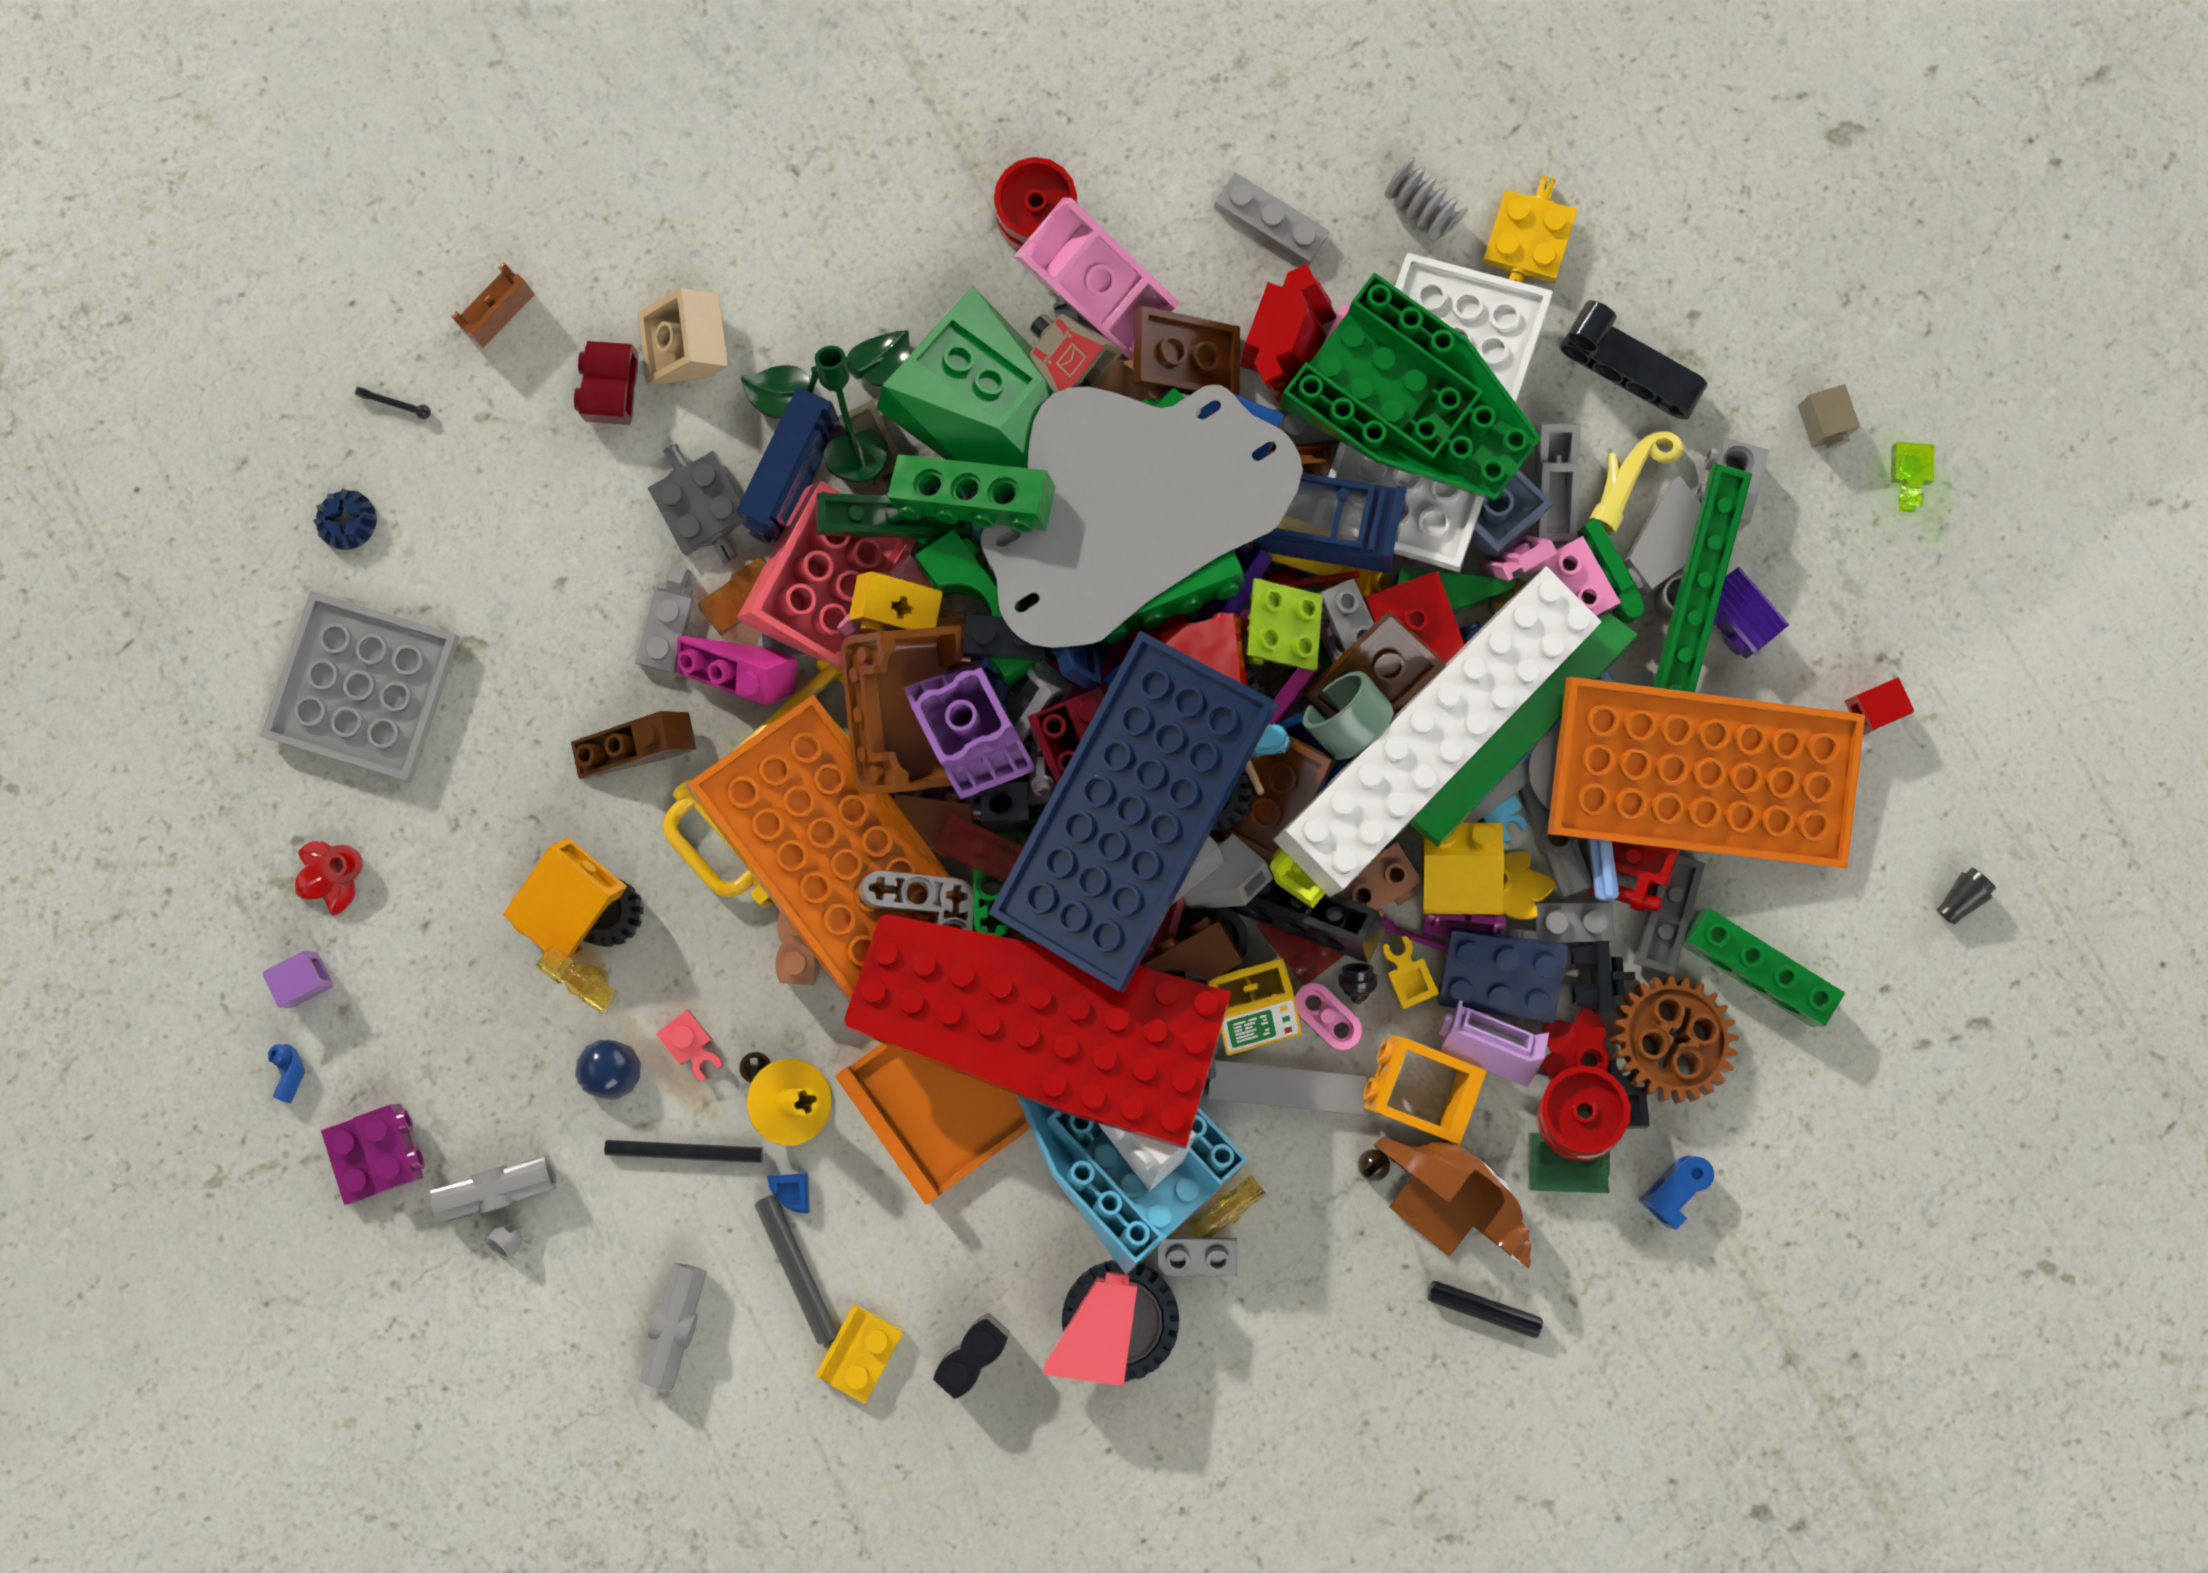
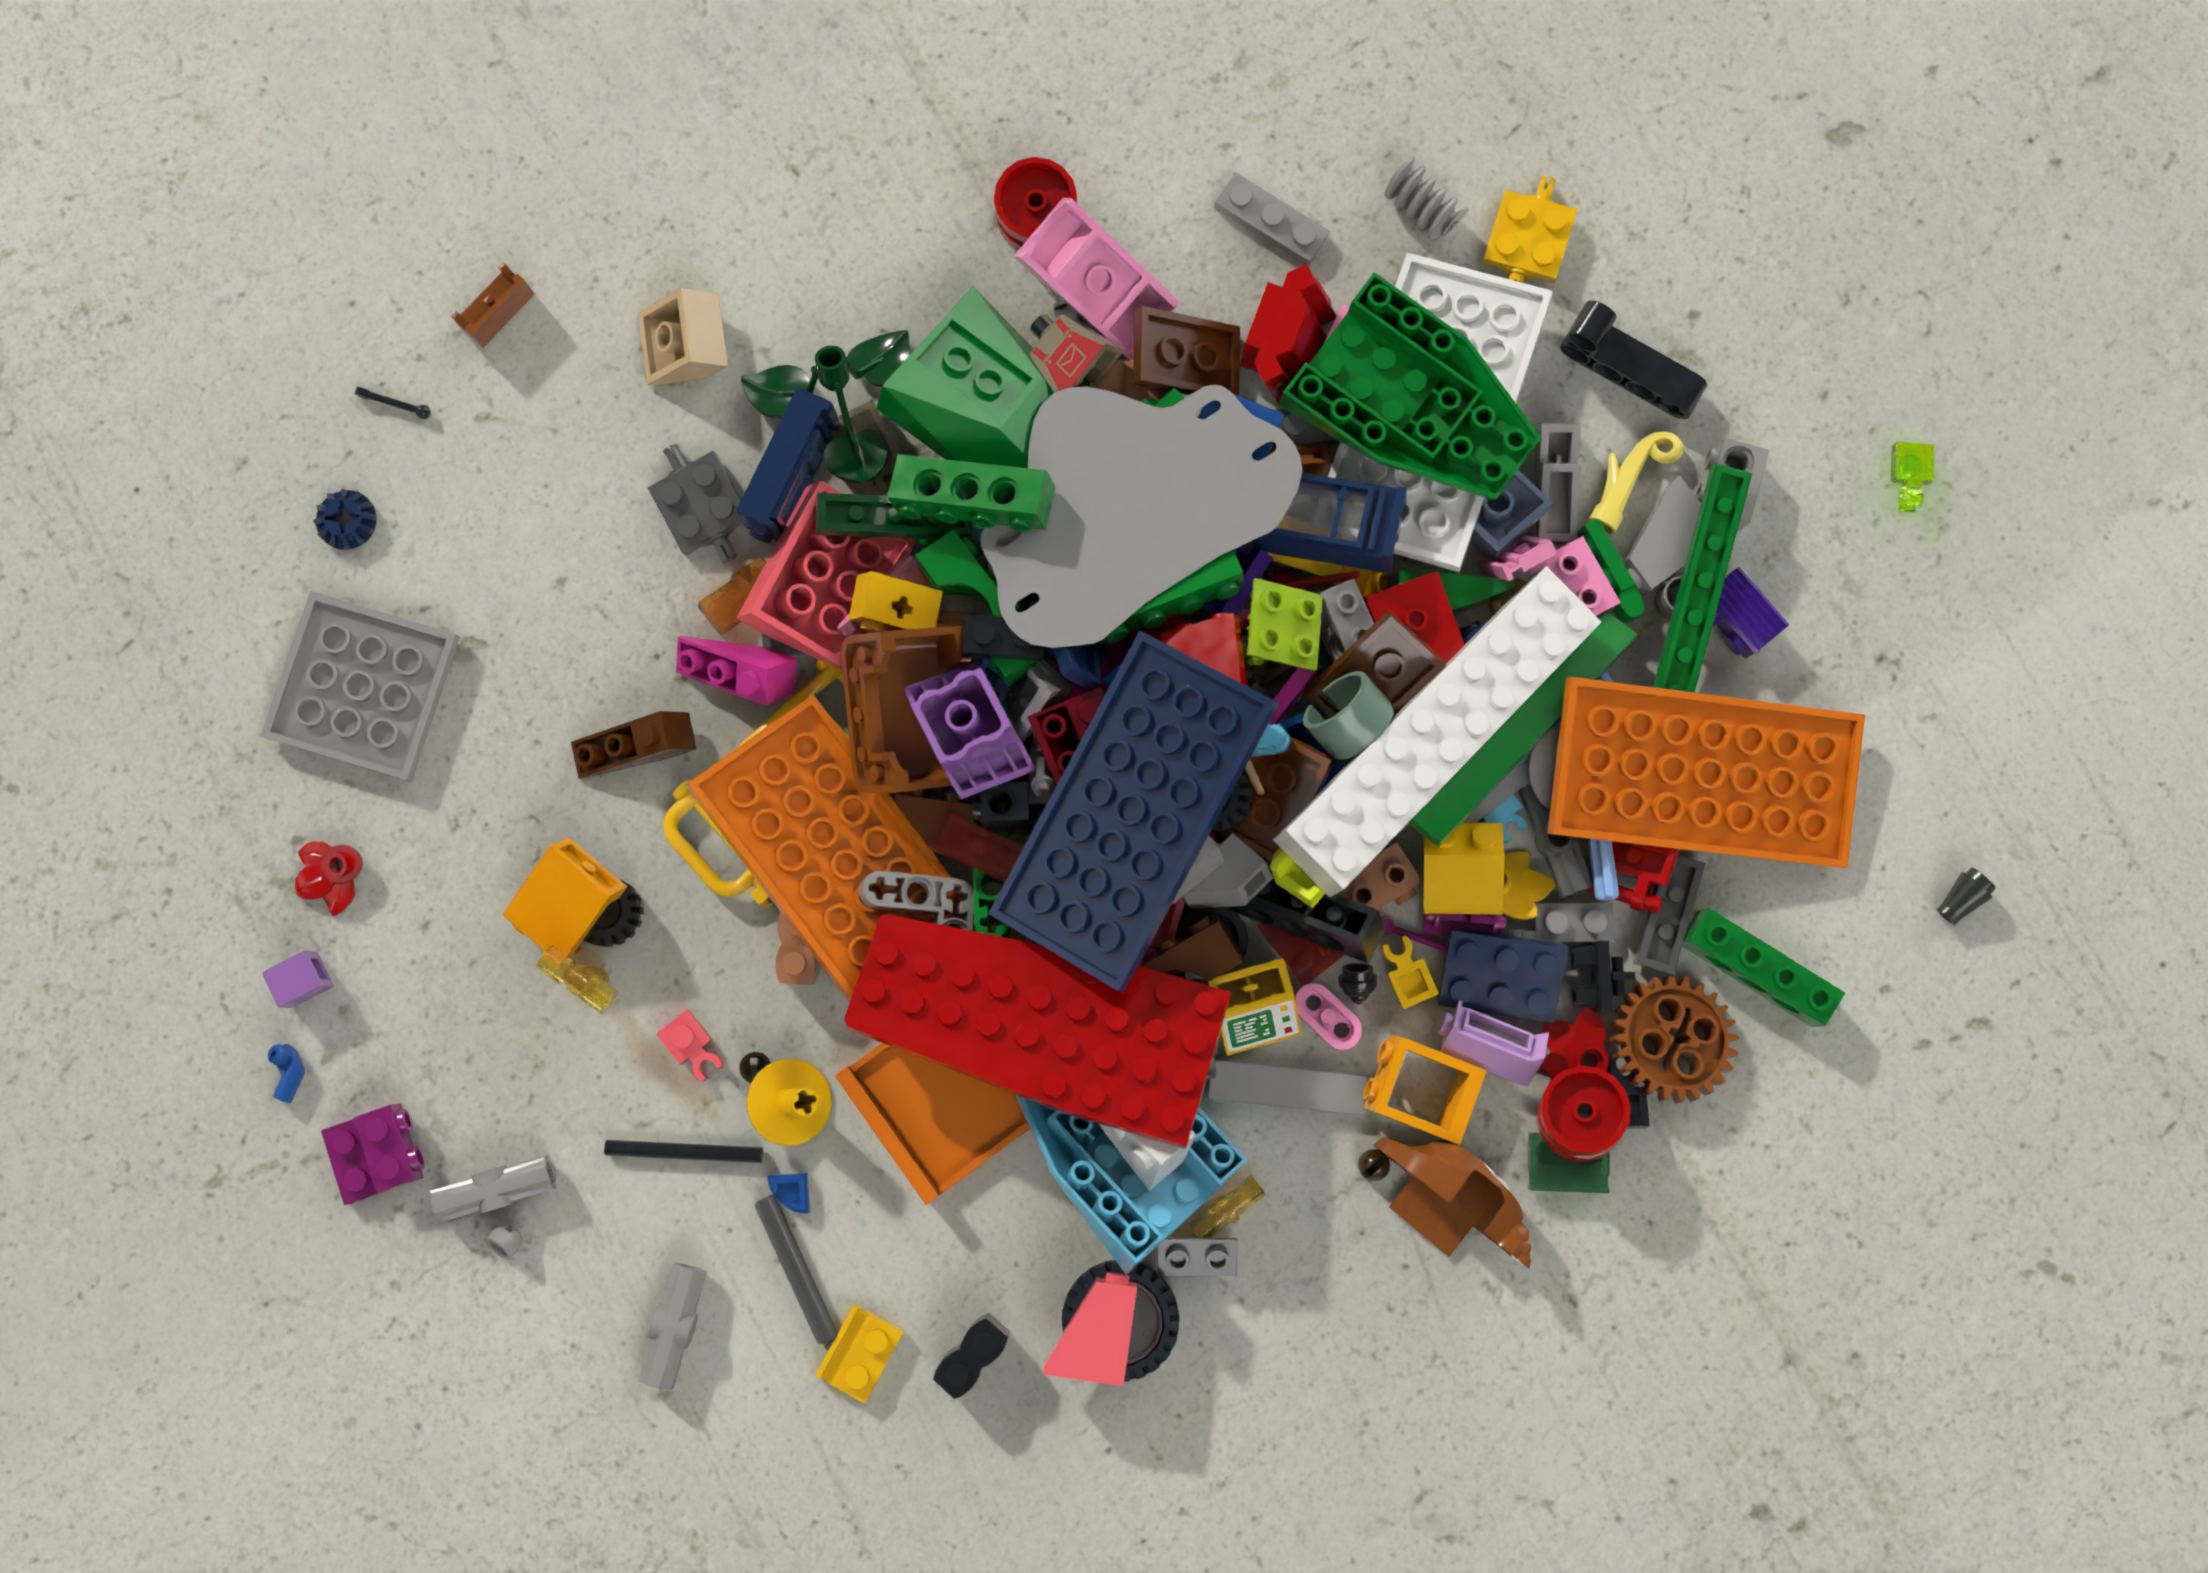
(607, 382): dark red brick -> none
(608, 1069): dark blue hair -> none
(666, 621): light grey hinge -> none
(1485, 1309): black axle -> none
(1676, 1188): blue leg -> none
(1829, 417): dark tan brick -> none
(1881, 704): red panel -> none

